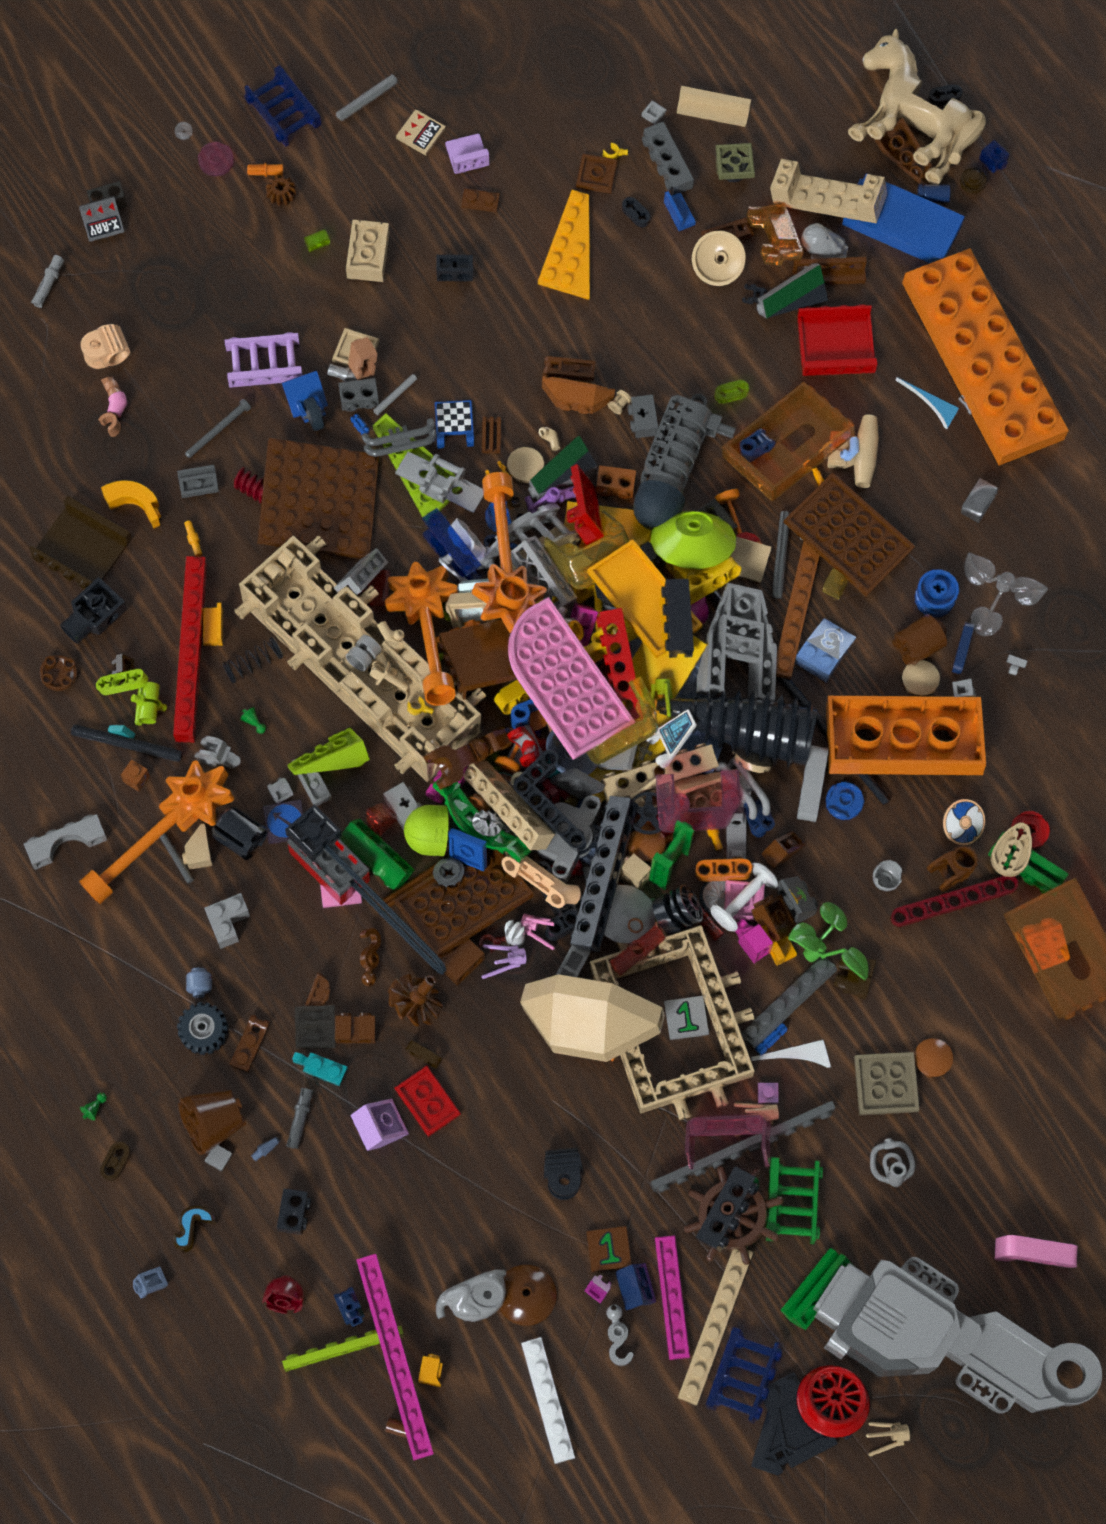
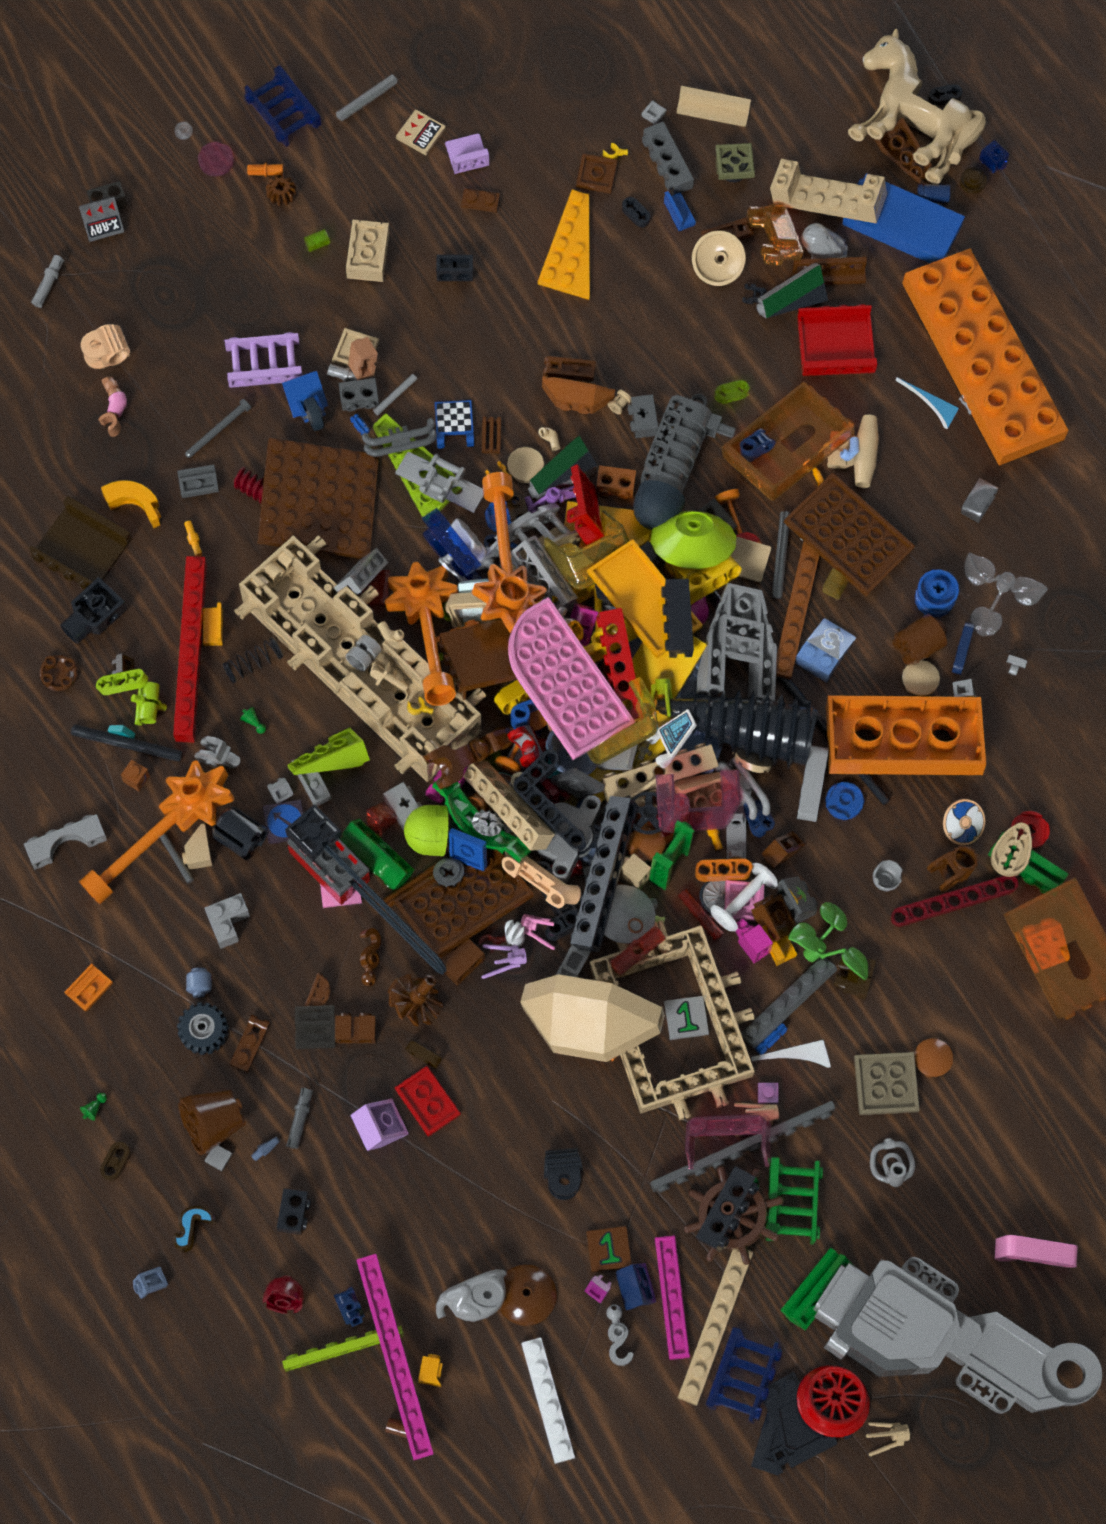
(88, 987): none -> orange plate
(321, 1067): teal plate -> none
(677, 910): black wheel -> none

